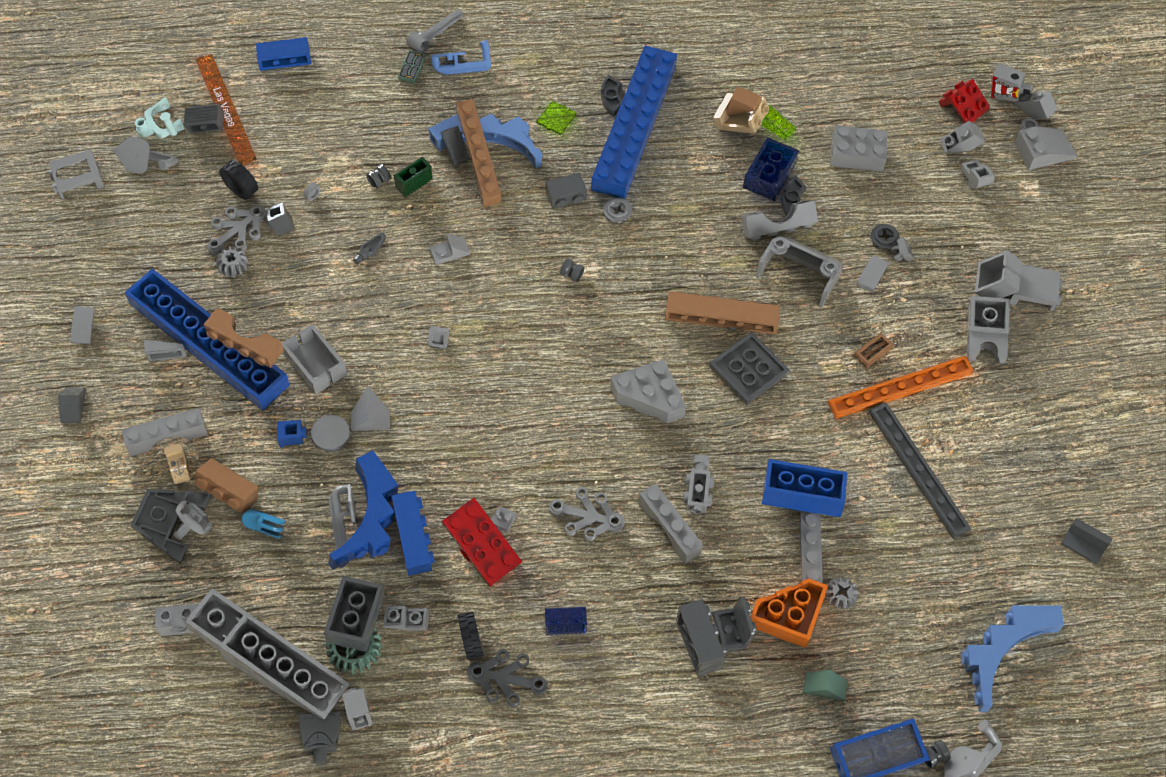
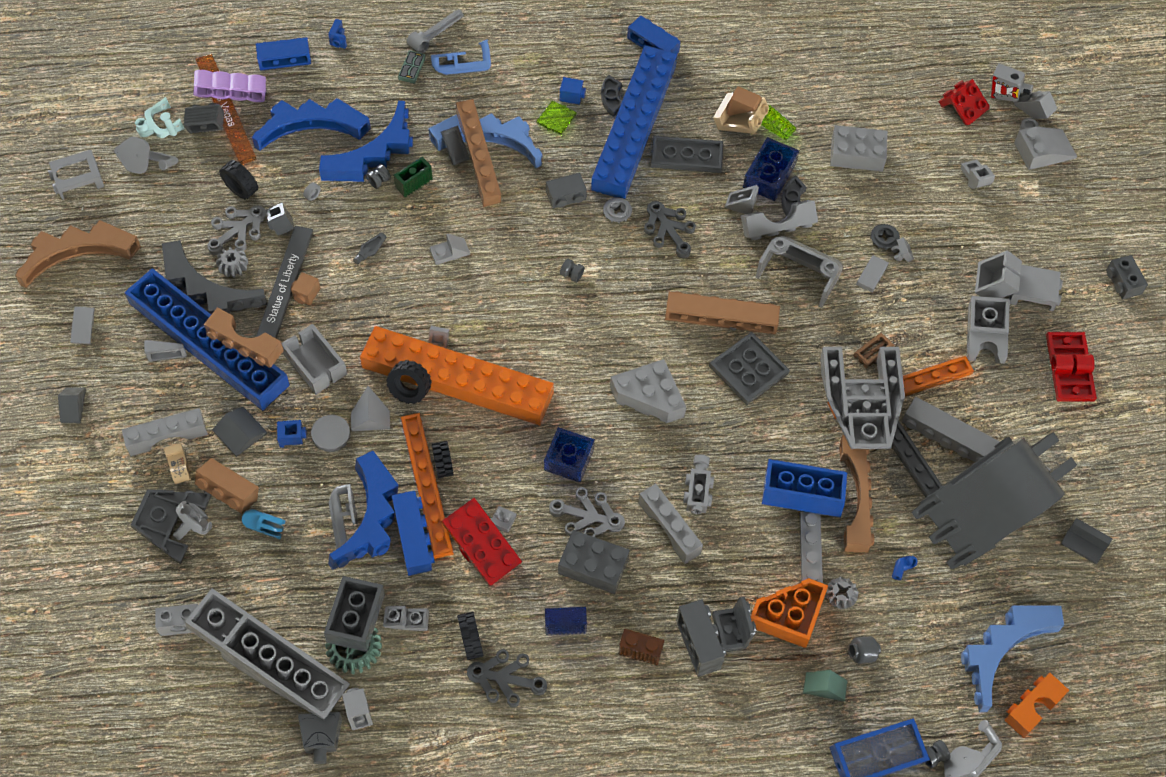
(75, 242): none -> medium nougat arch
(201, 290): none -> dark grey arch
(232, 86): none -> lavender brick
(239, 430): none -> dark grey slope
(286, 276): none -> dark grey tile
(305, 289): none -> medium nougat brick
(310, 115): none -> blue arch
(336, 35): none -> blue bracket
(354, 164): none -> blue arch
(414, 371): none -> black tyre
(426, 485): none -> orange tile
(442, 459): none -> black tyre
(461, 375): none -> orange brick
(569, 454): none -> clear blue brick
(572, 90): none -> blue brick
(593, 561): none -> dark grey brick
(641, 646): none -> reddish brown brick
(646, 33): none -> blue brick
(669, 226): none -> dark grey plant
(687, 154): none -> dark grey tile
(742, 200): none -> light grey slope
(858, 534): none -> medium nougat arch
(864, 649): none -> dark grey head
(865, 407): none -> light grey wedge
(903, 564): none -> blue arm
(948, 430): none -> light grey brick
(963, 138): light grey slope -> none
(994, 497): none -> dark grey piece
(1047, 692): none -> orange arch
(1071, 367): none -> red plate
(1126, 277): none -> dark grey brick

